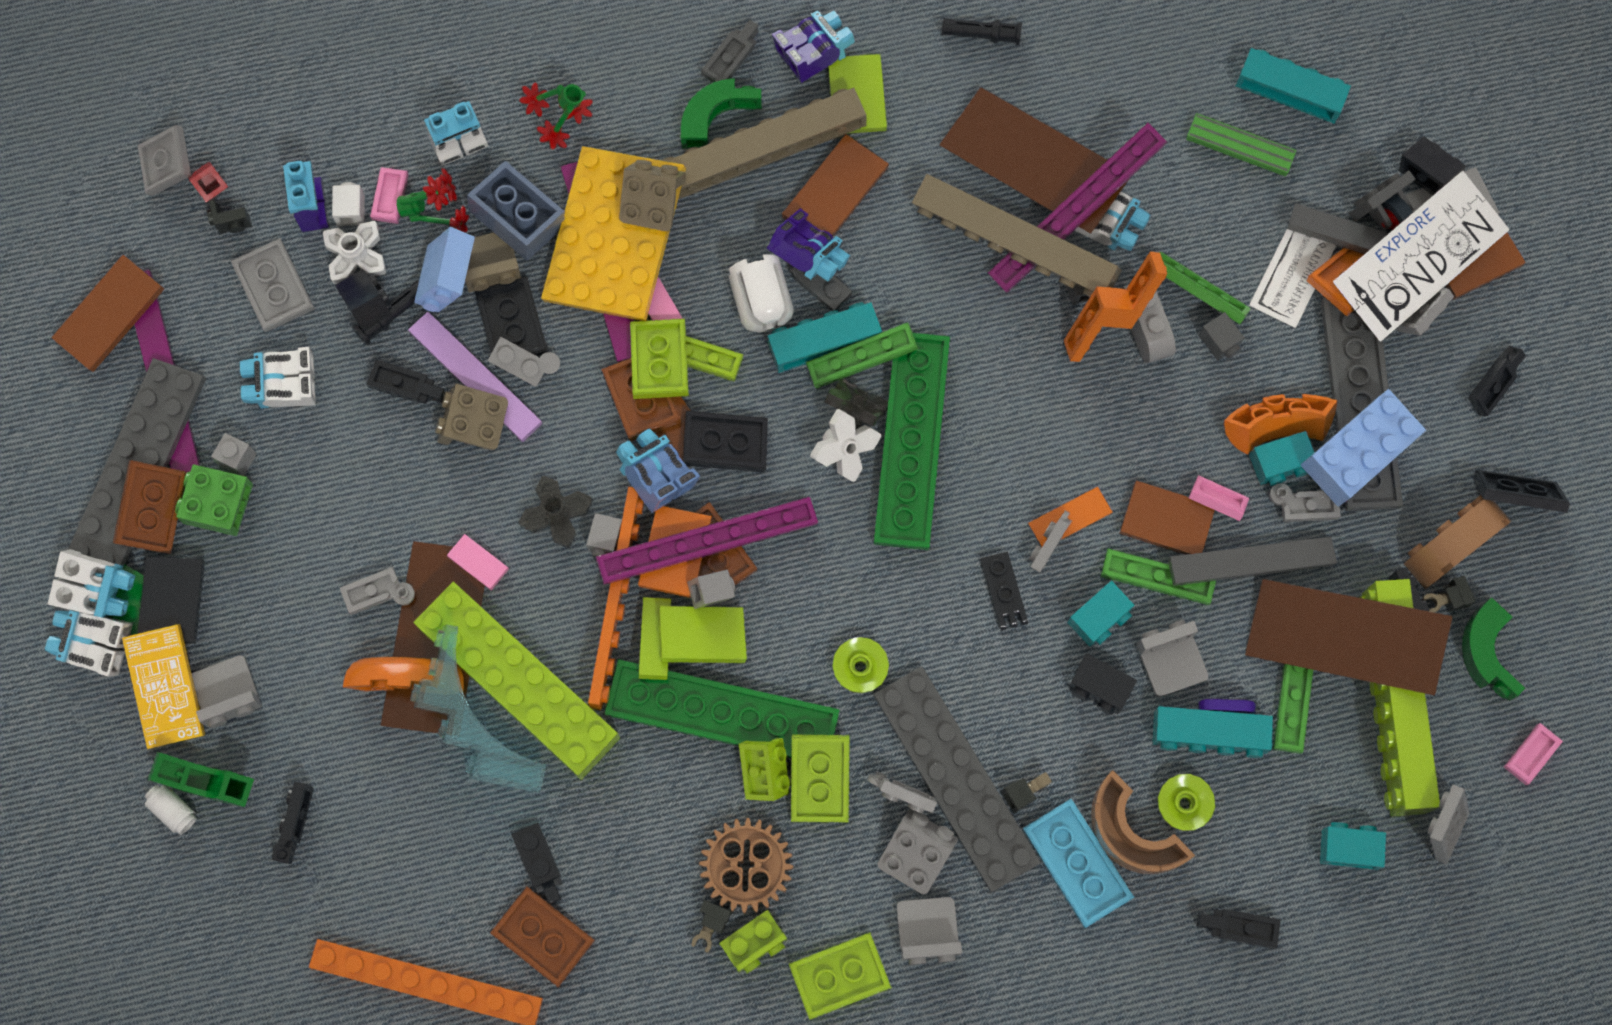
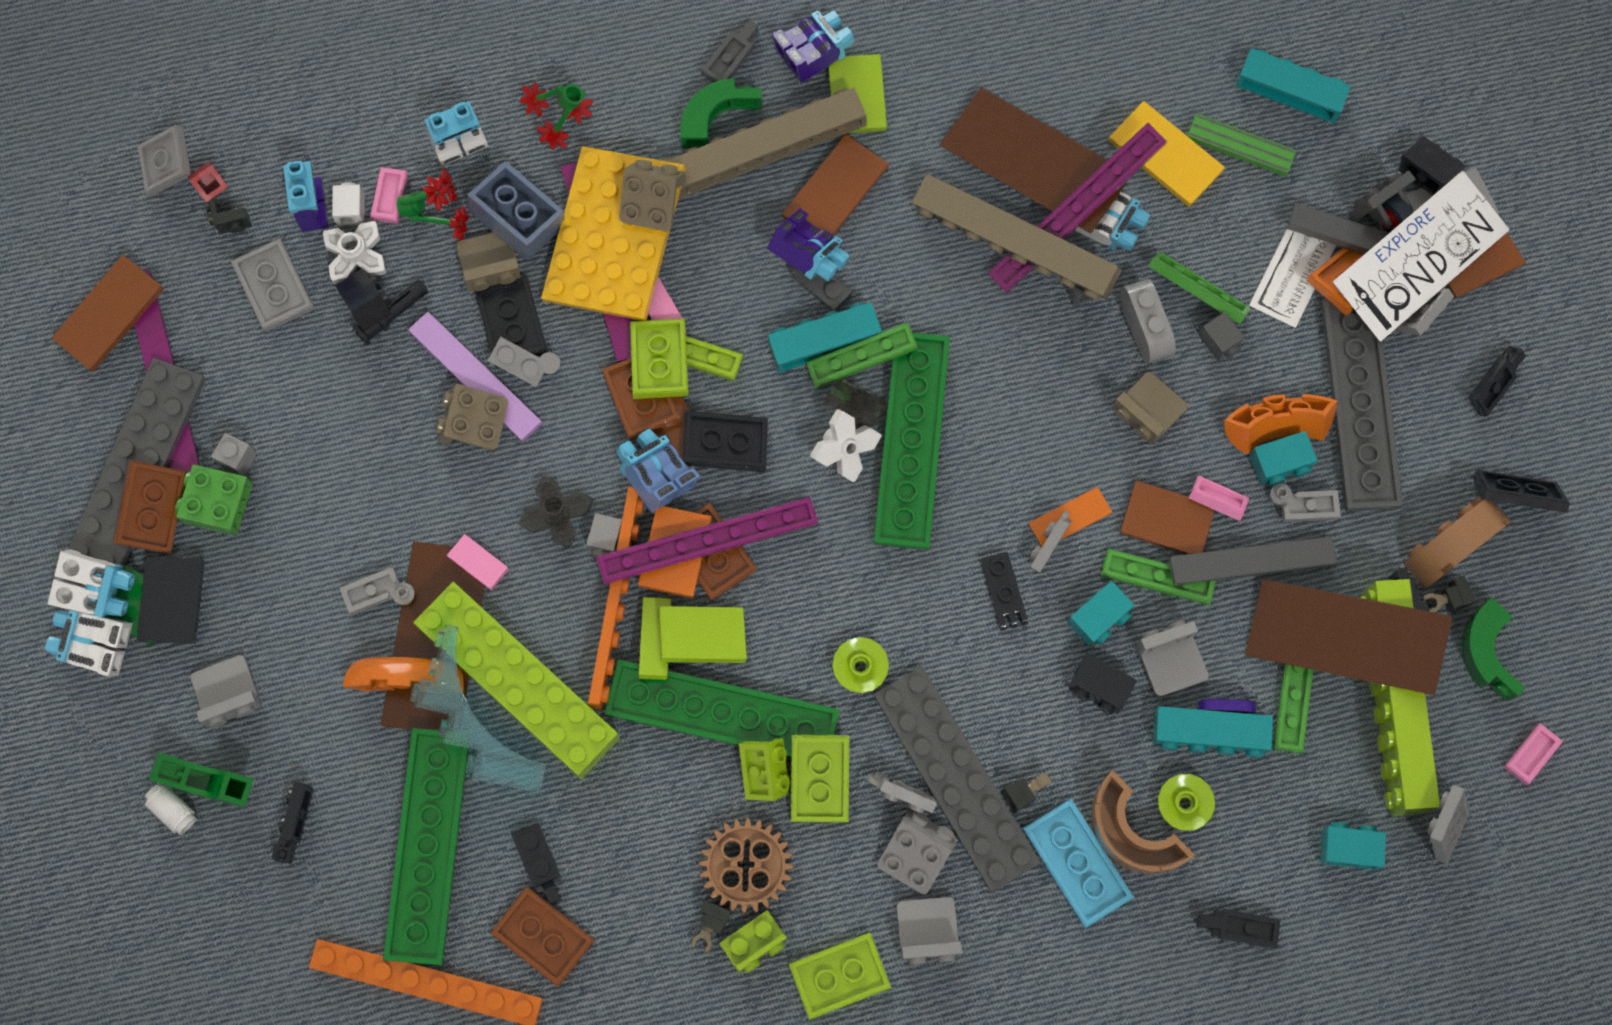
(163, 686): yellow tile -> none
(280, 379): hips -> none
(404, 383): black hinge -> none
(426, 850): none -> green plate
(444, 270): light blue brick -> none
(711, 589): light grey brick -> none
(761, 294): white cylinder -> none
(995, 31): black pin -> none
(1115, 306): orange bracket -> none
(1150, 407): none -> dark tan bracket
(1180, 164): none -> yellow tile
(1363, 447): light blue brick -> none

